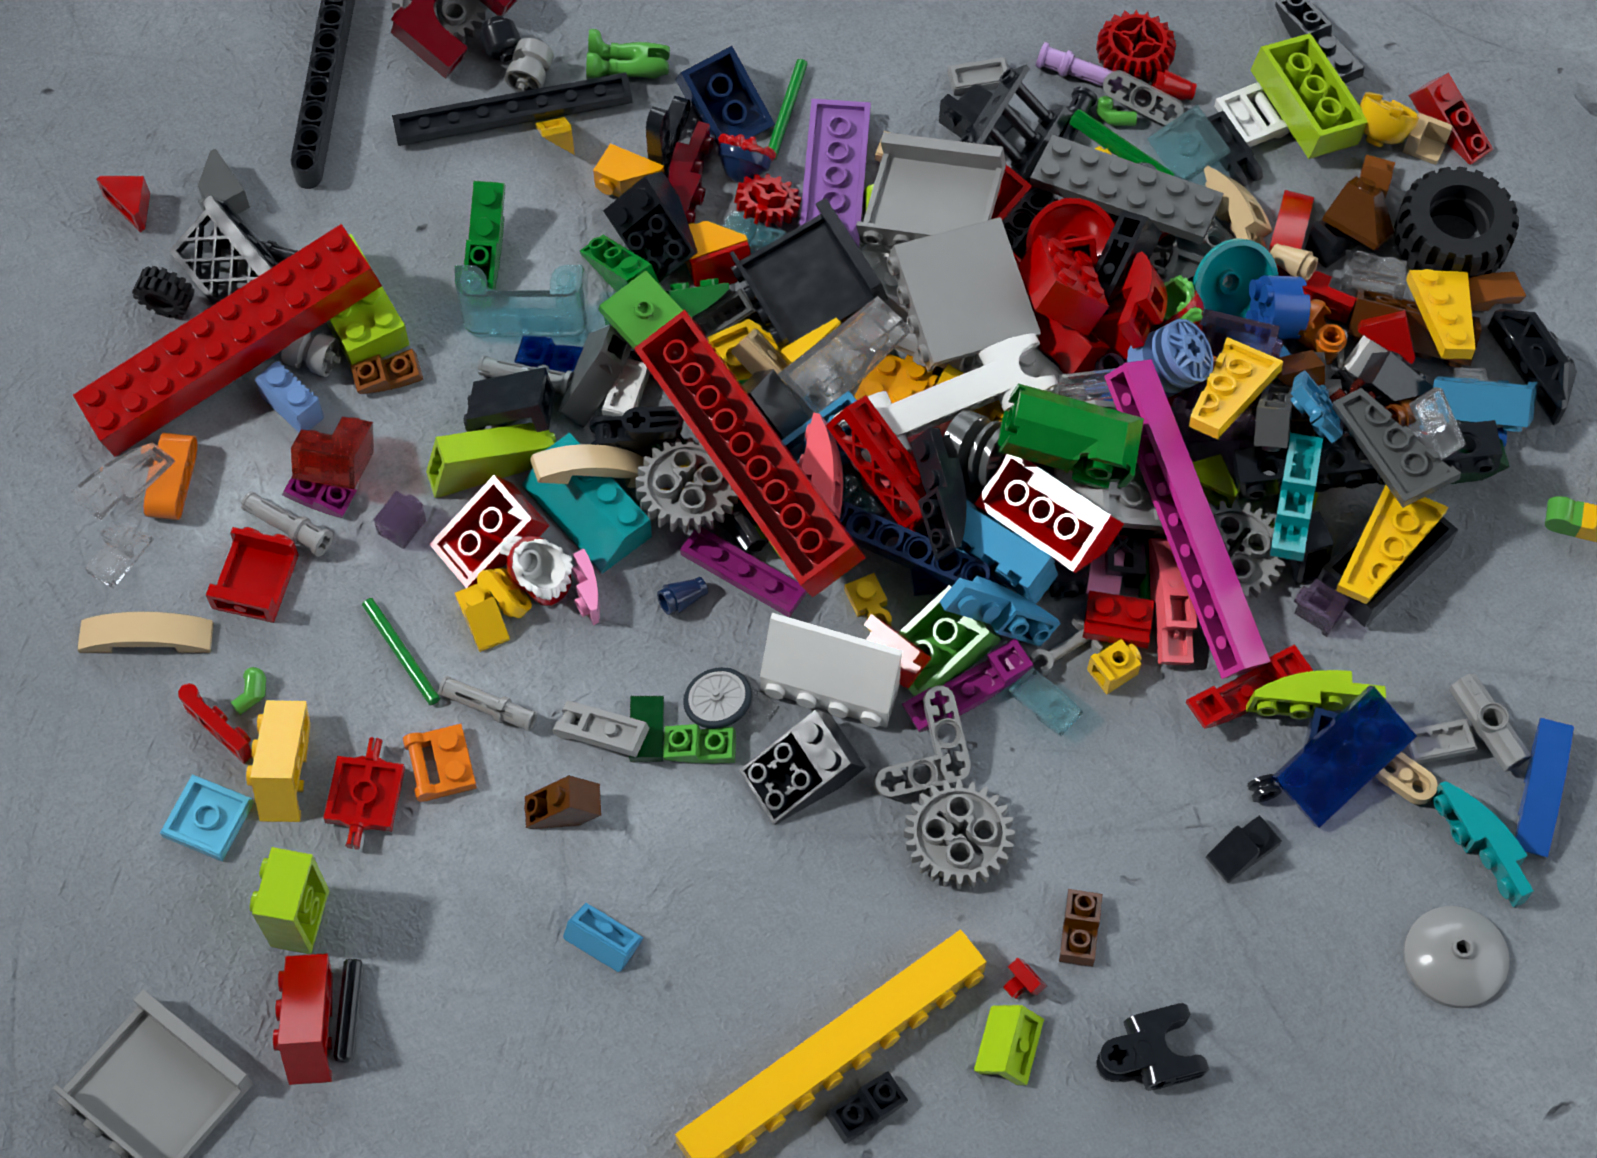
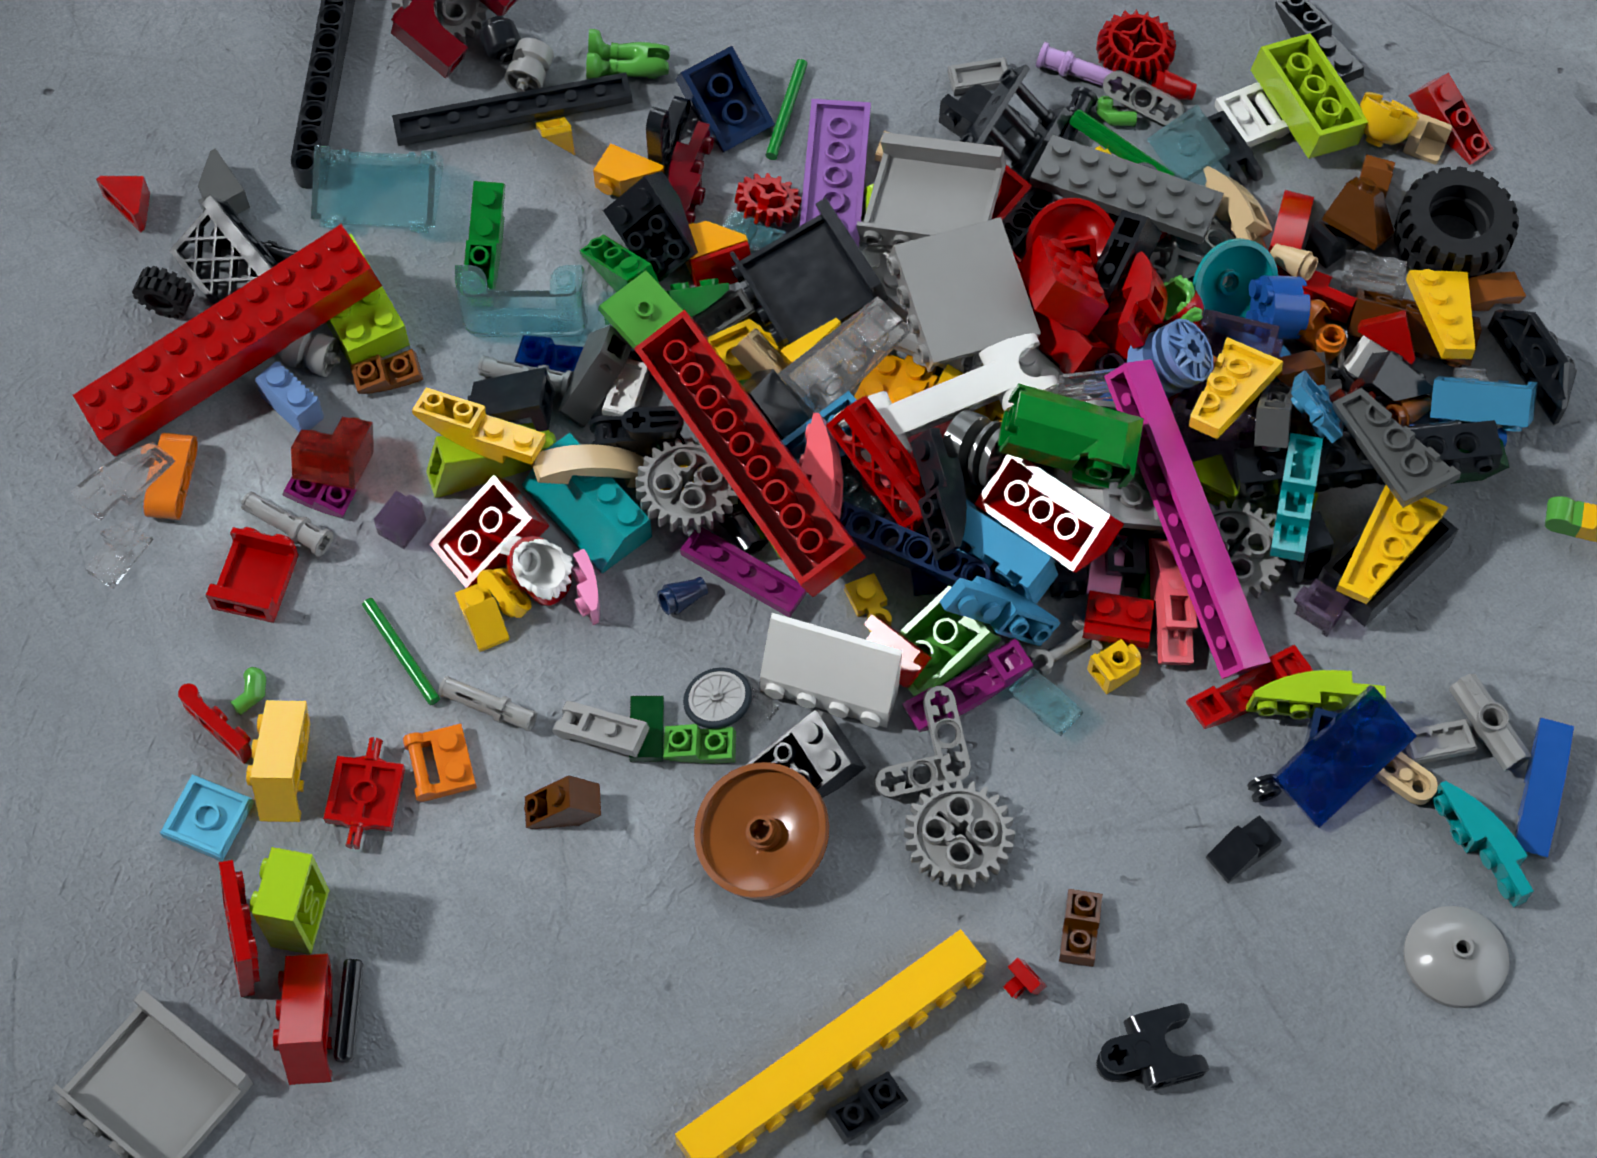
(145, 629): tan slope -> none
(239, 928): none -> red plate
(376, 188): none -> clear light blue windscreen
(474, 430): none -> yellow slope
(602, 937): dark azure slope -> none
(743, 157): dark blue hair -> none
(761, 831): none -> dark orange dish
(1009, 1043): lime panel -> none
(1436, 423): clear slope -> none

